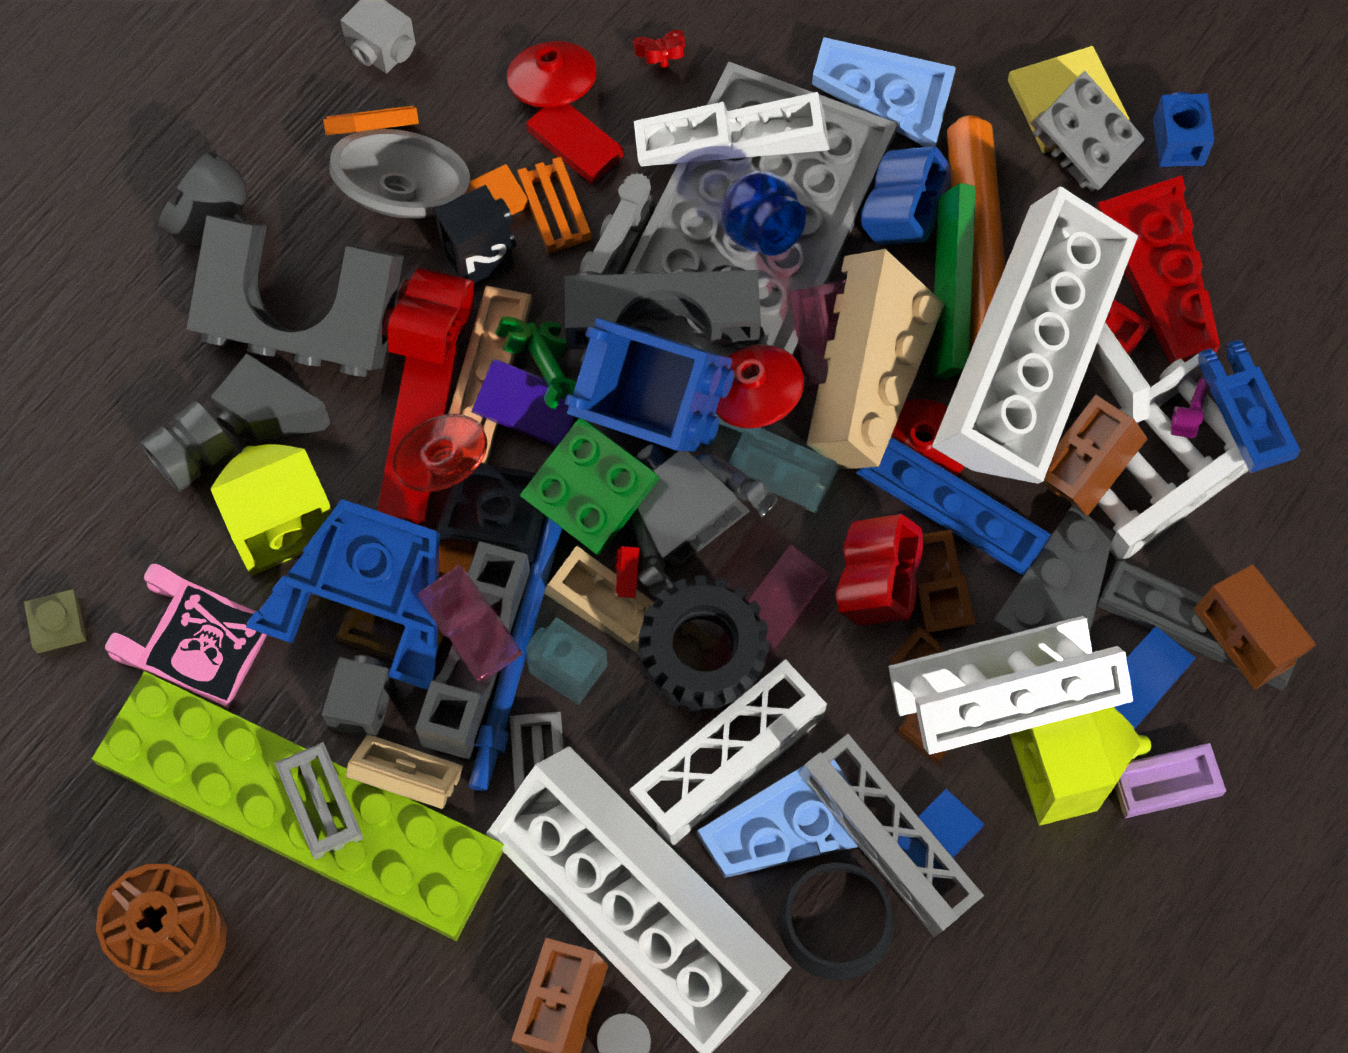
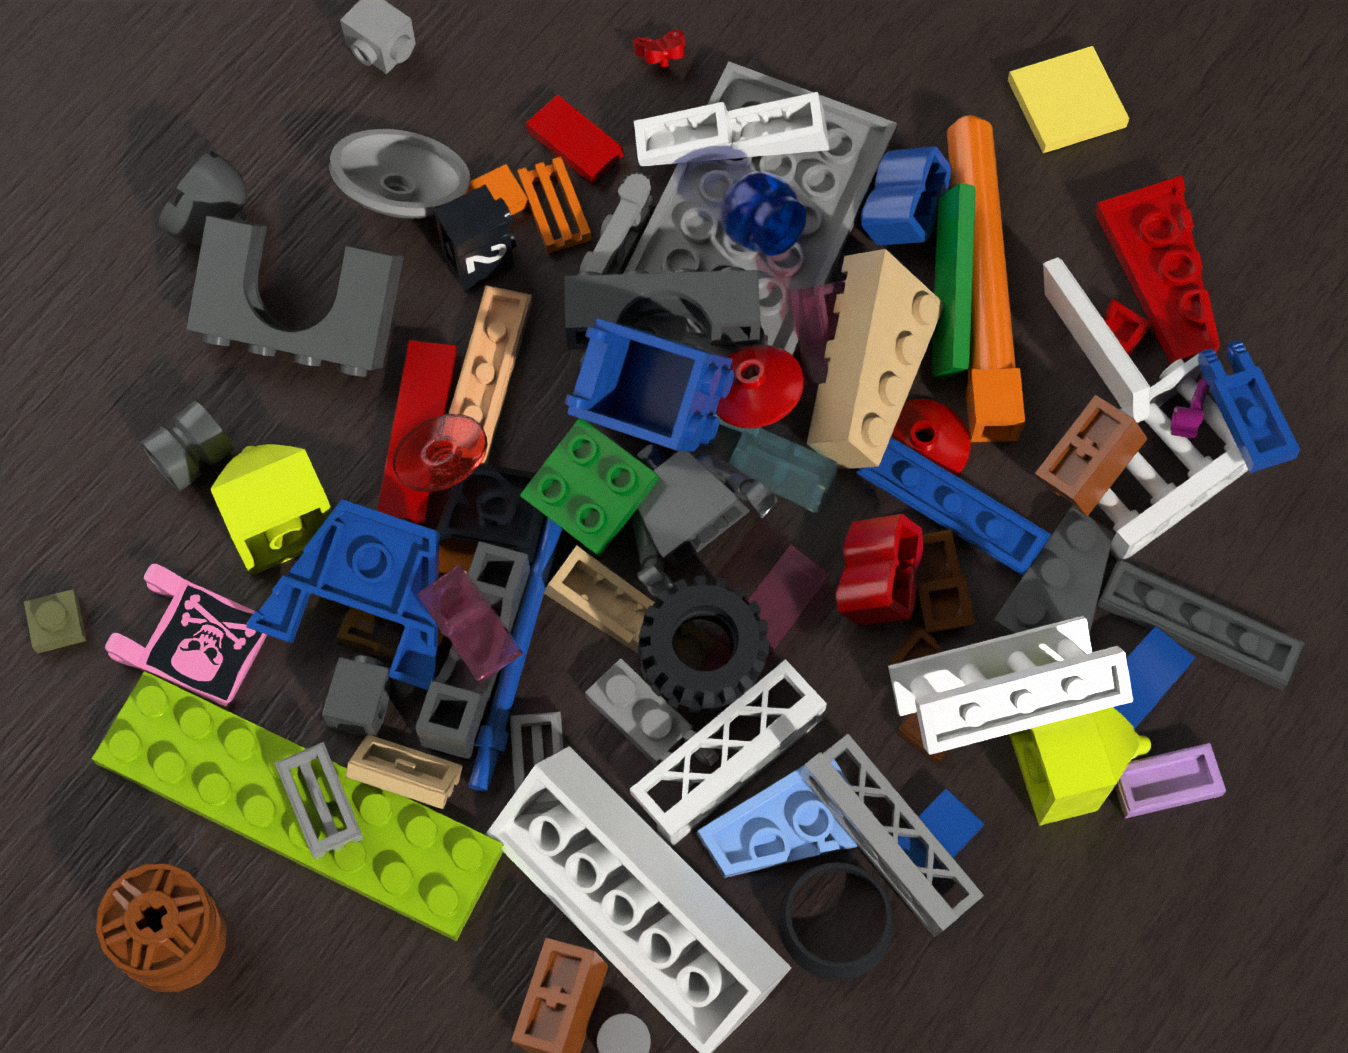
(266, 404): dark grey slope -> none
(370, 120): orange tile -> none
(429, 315): red brick -> none
(518, 402): dark purple slope -> none
(544, 348): green bar -> none
(551, 74): red dish -> none
(565, 660): clear light blue brick -> none
(627, 571): red tile -> none
(643, 716): none -> light grey hinge
(887, 85): light blue wing -> none
(1036, 339): white slope -> none
(1088, 132): light grey hinge -> none
(1183, 145): blue brick -> none
(1253, 626): dark orange hinge -> none

